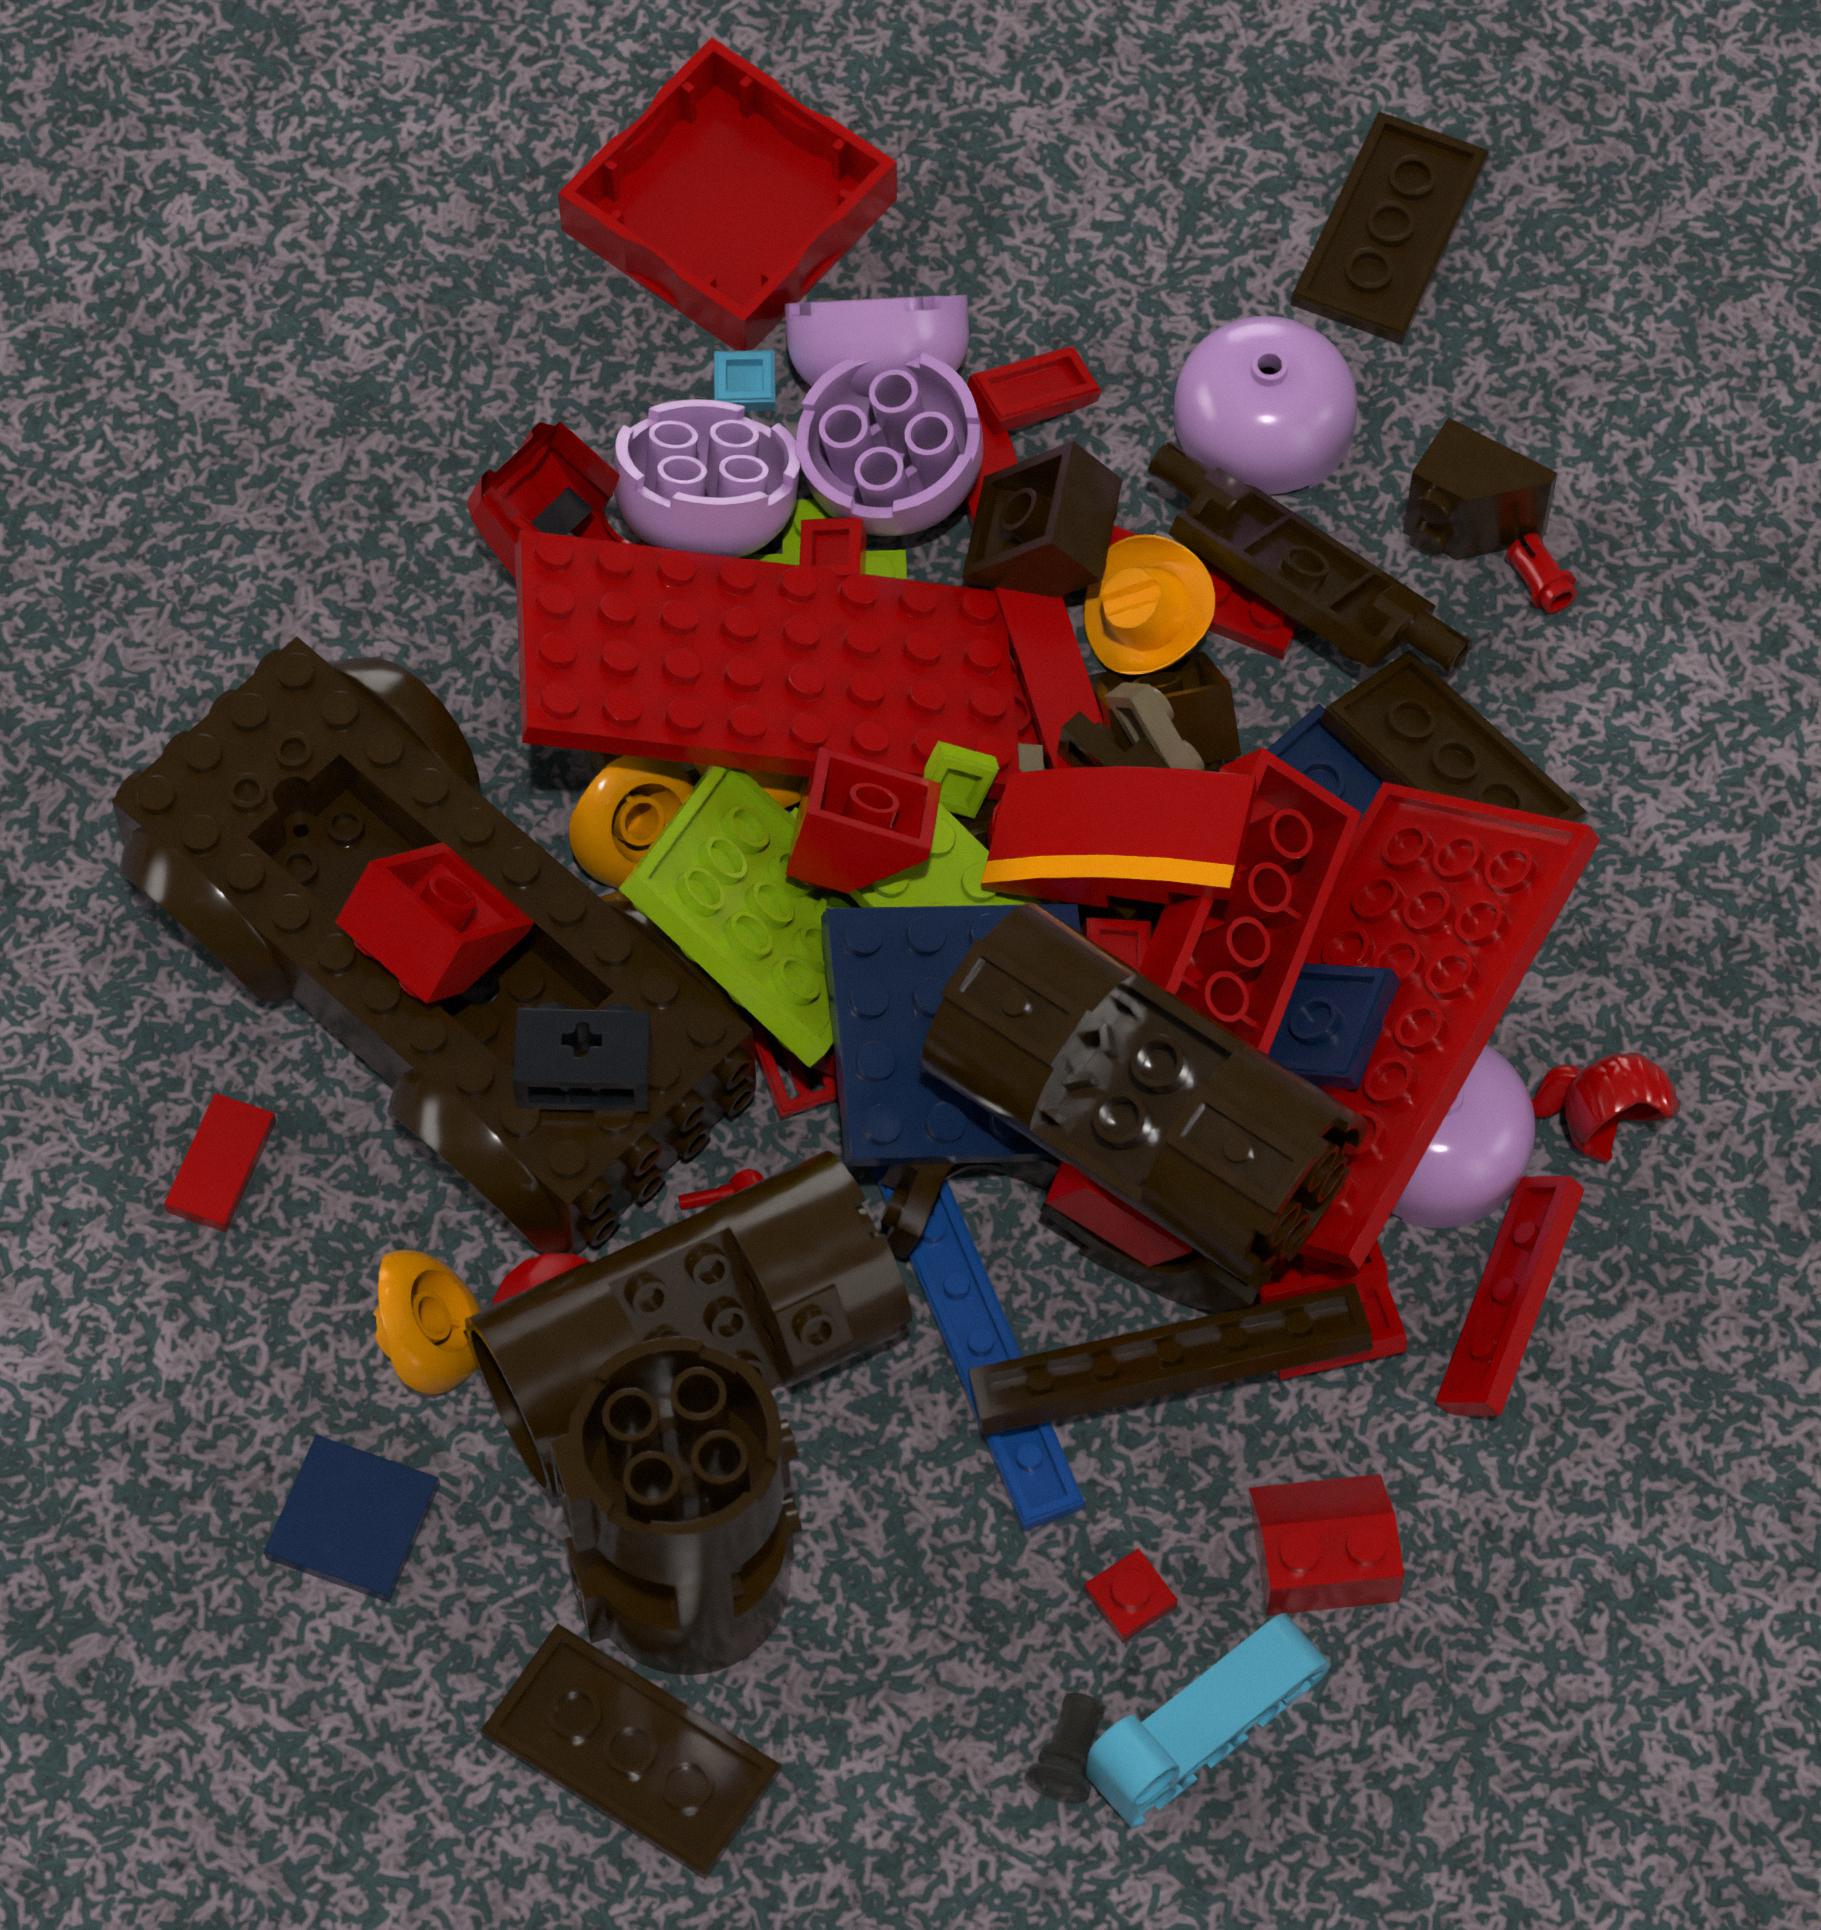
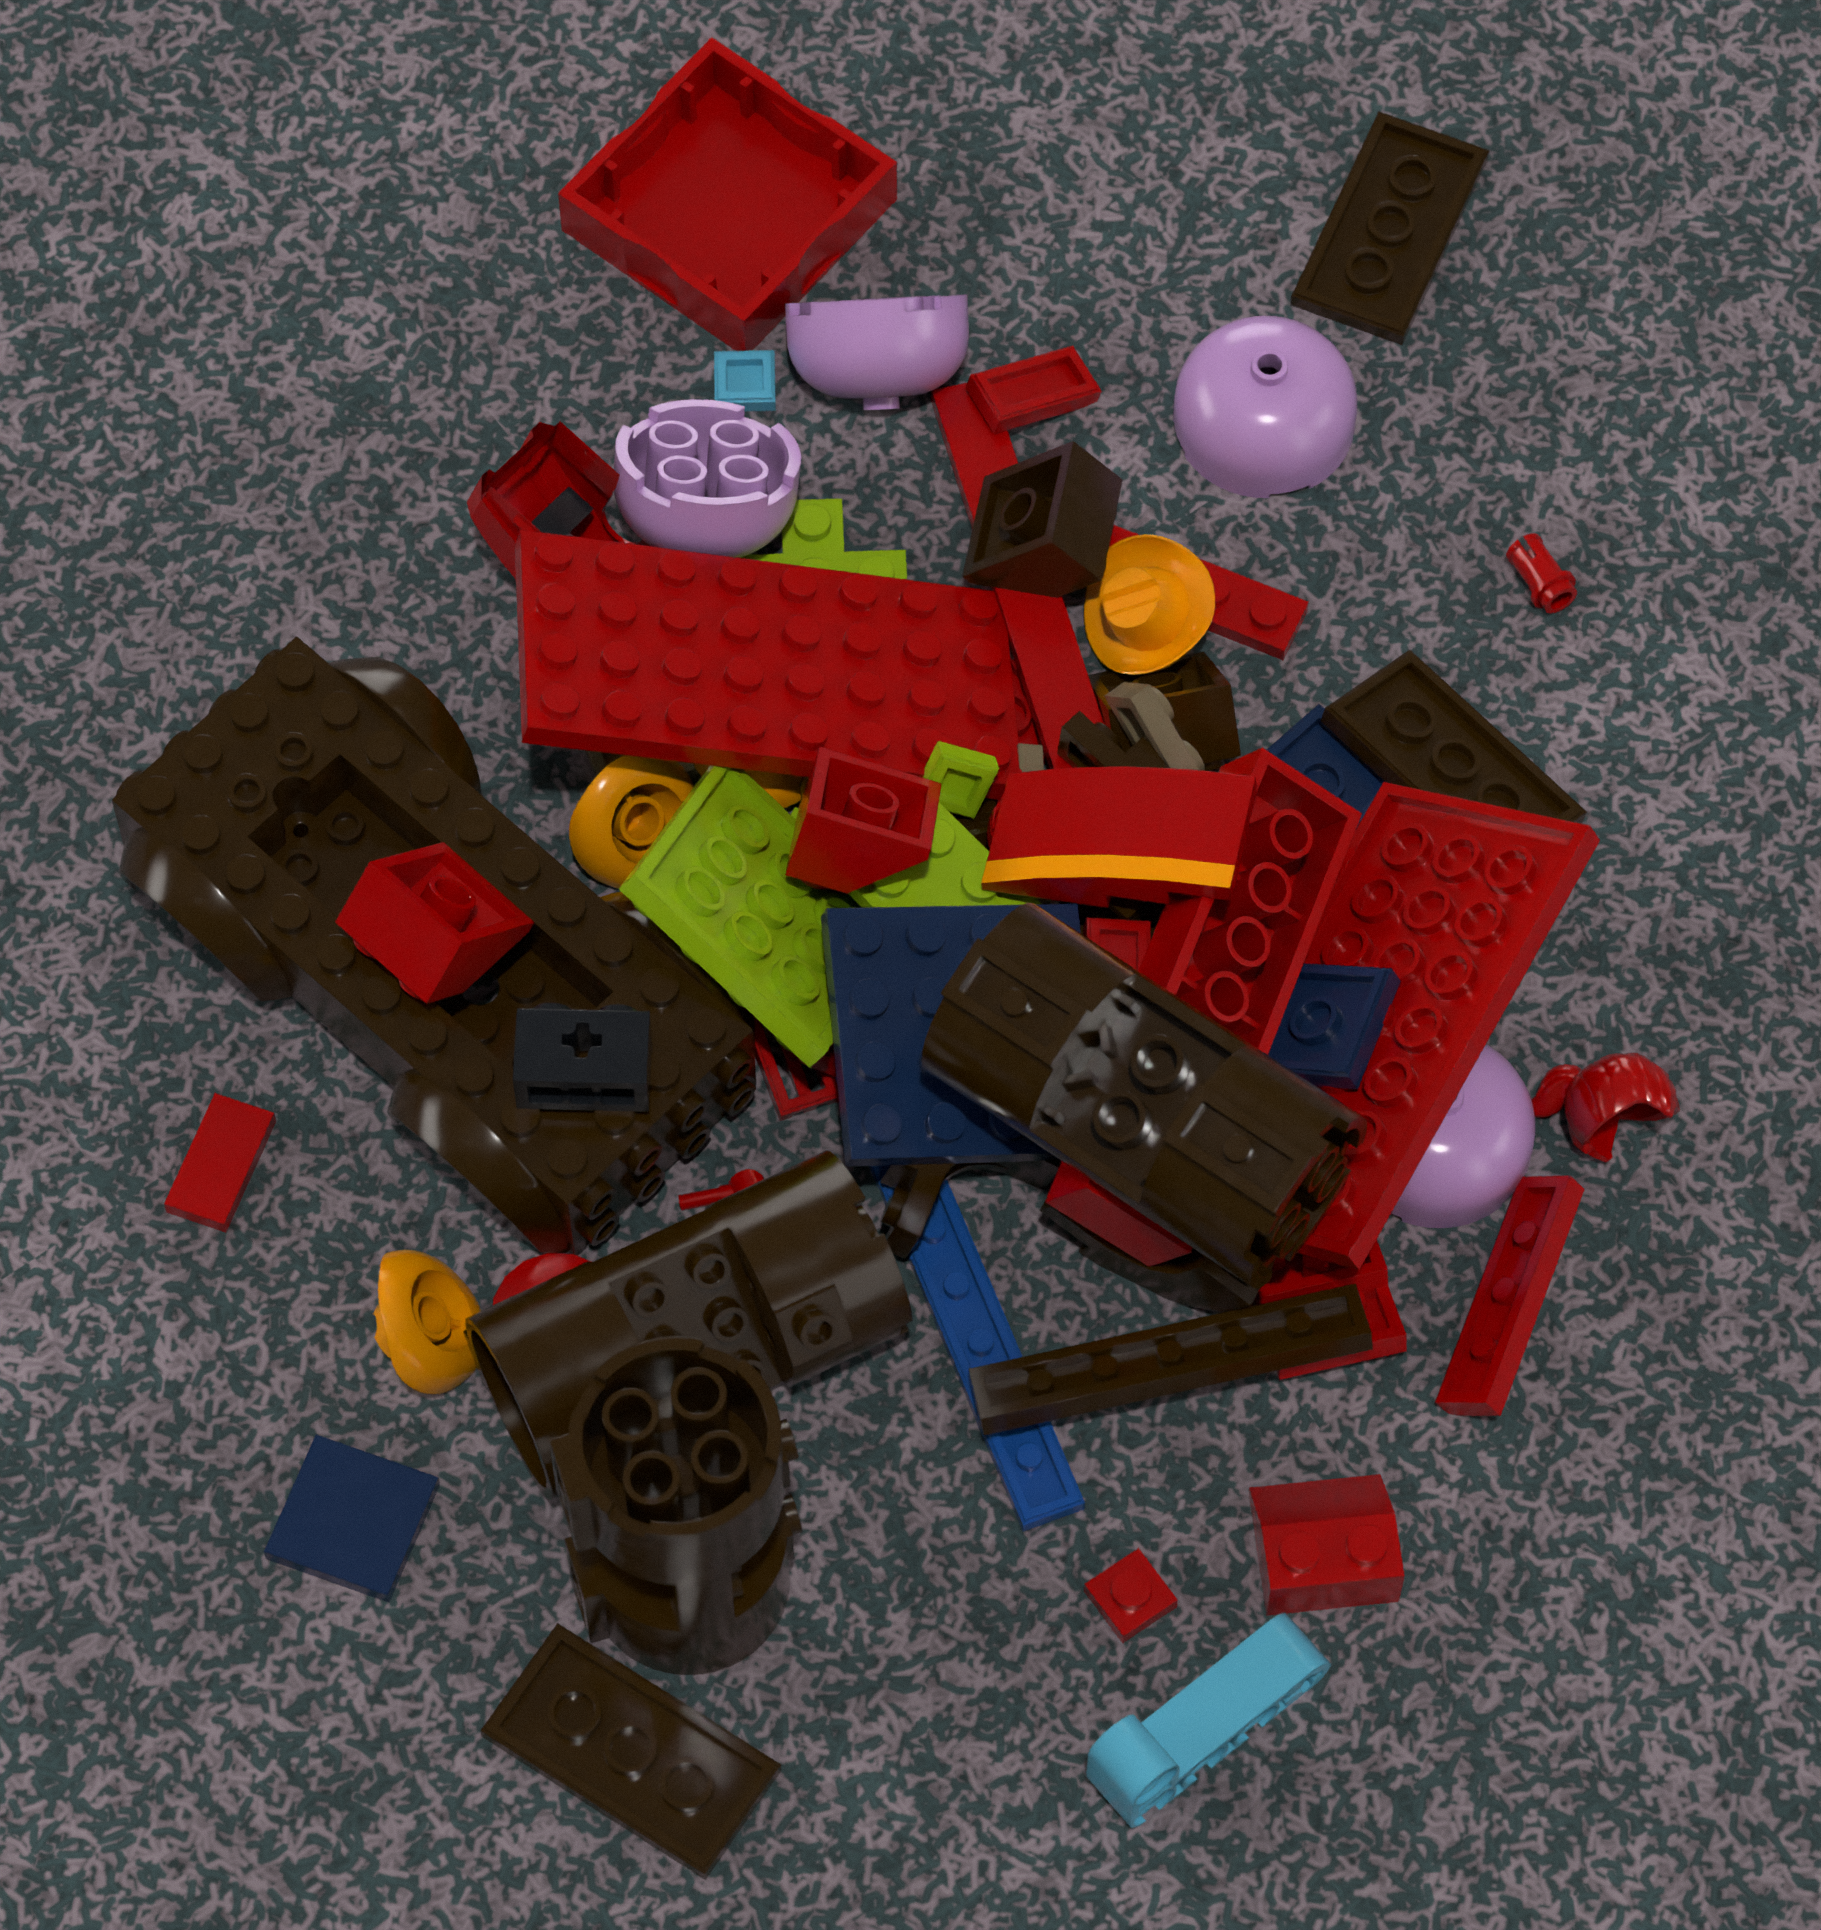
(834, 545): red plate -> none
(895, 455): lavender cylinder -> none
(1064, 1759): clear smoke pin -> none
(1301, 567): dark brown plate -> none
(1475, 495): dark brown slope -> none

